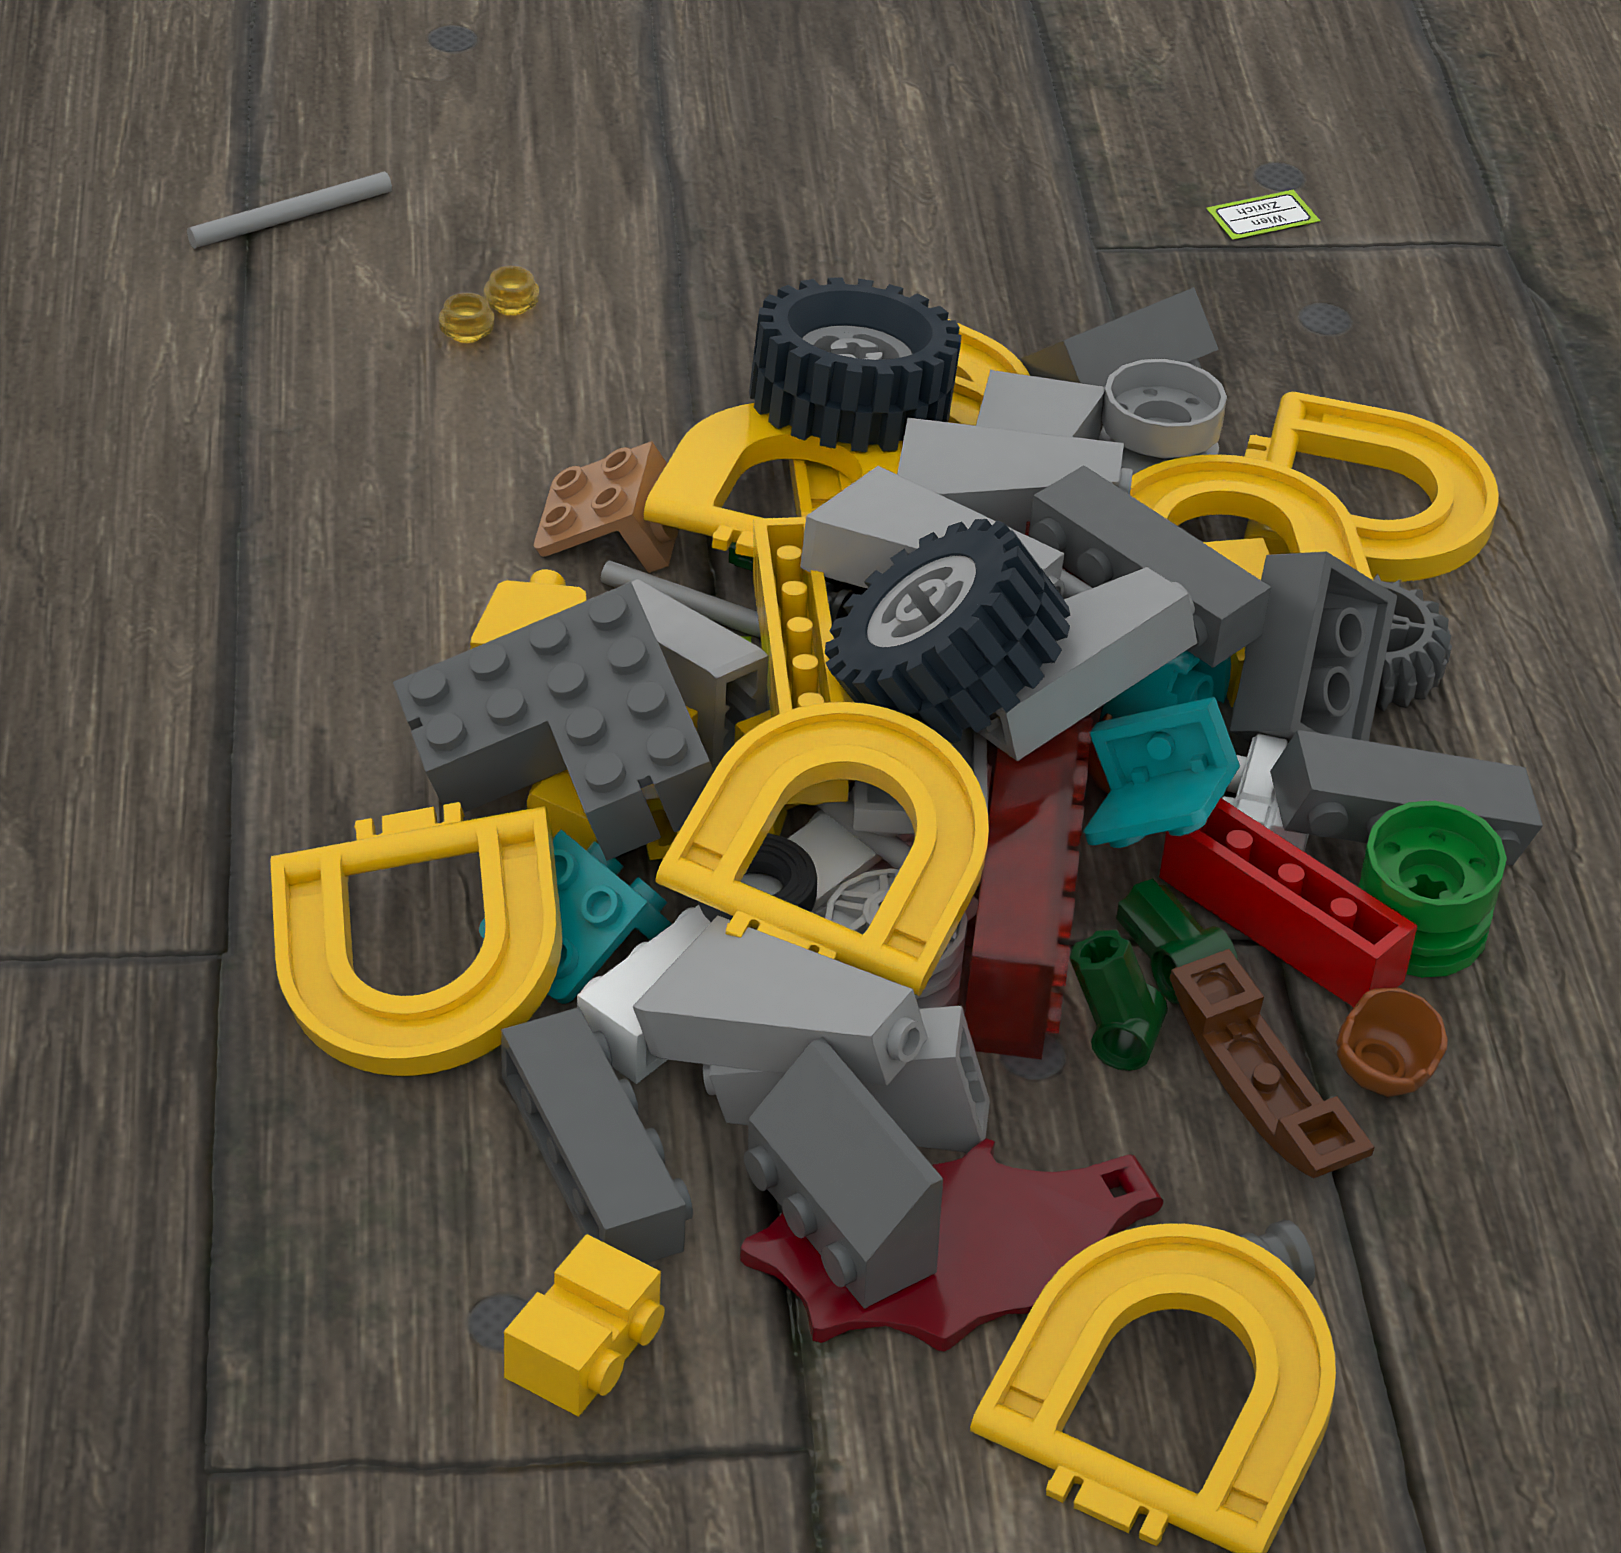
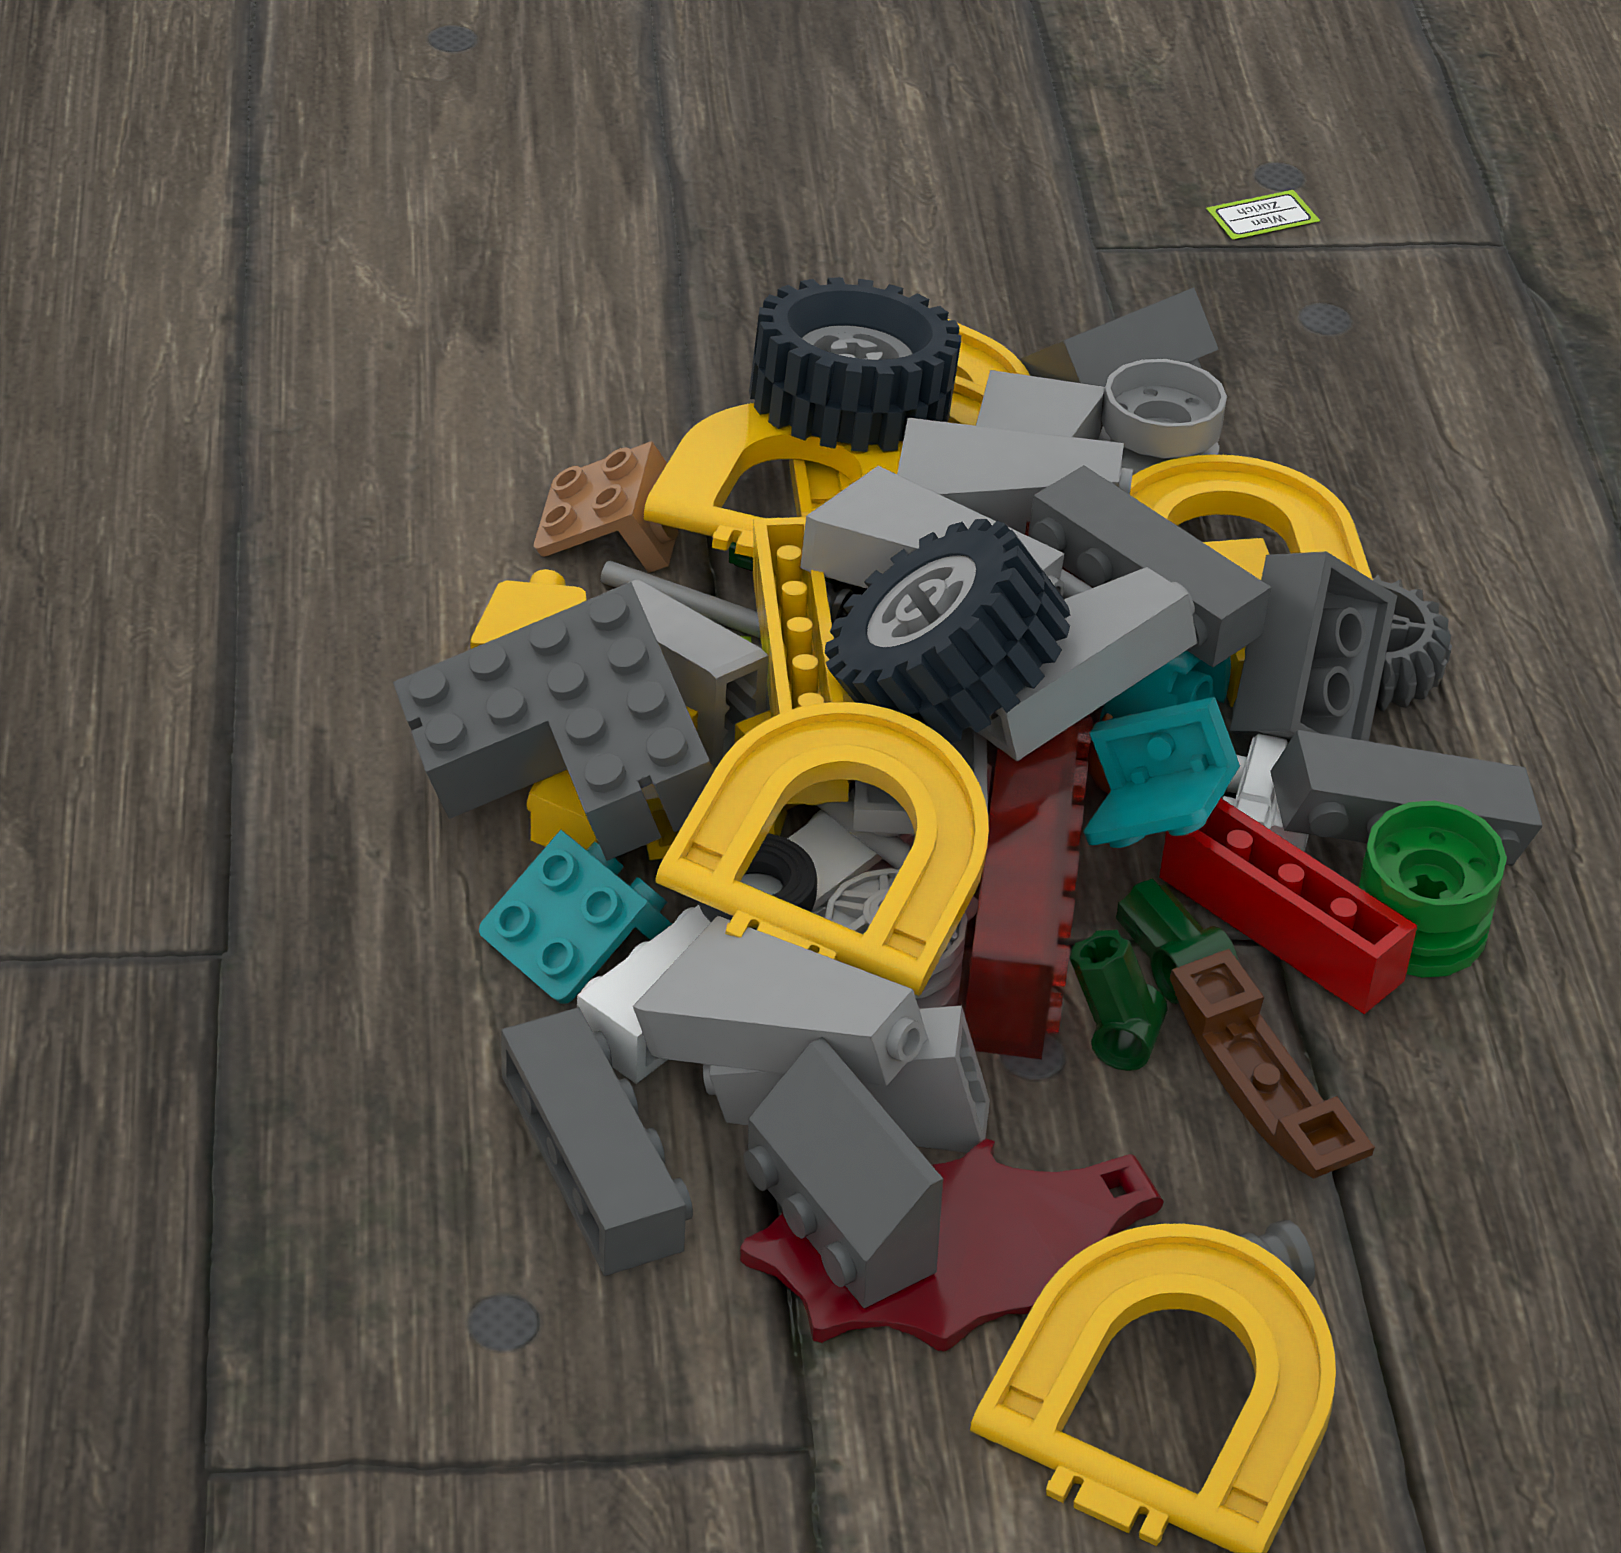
(289, 210): light grey bar -> none
(454, 1022): yellow piece -> none
(466, 317): clear yellow plate -> none
(511, 290): clear yellow plate -> none
(584, 1327): yellow brick -> none
(1391, 1042): dark orange hair -> none
(1436, 459): yellow piece -> none

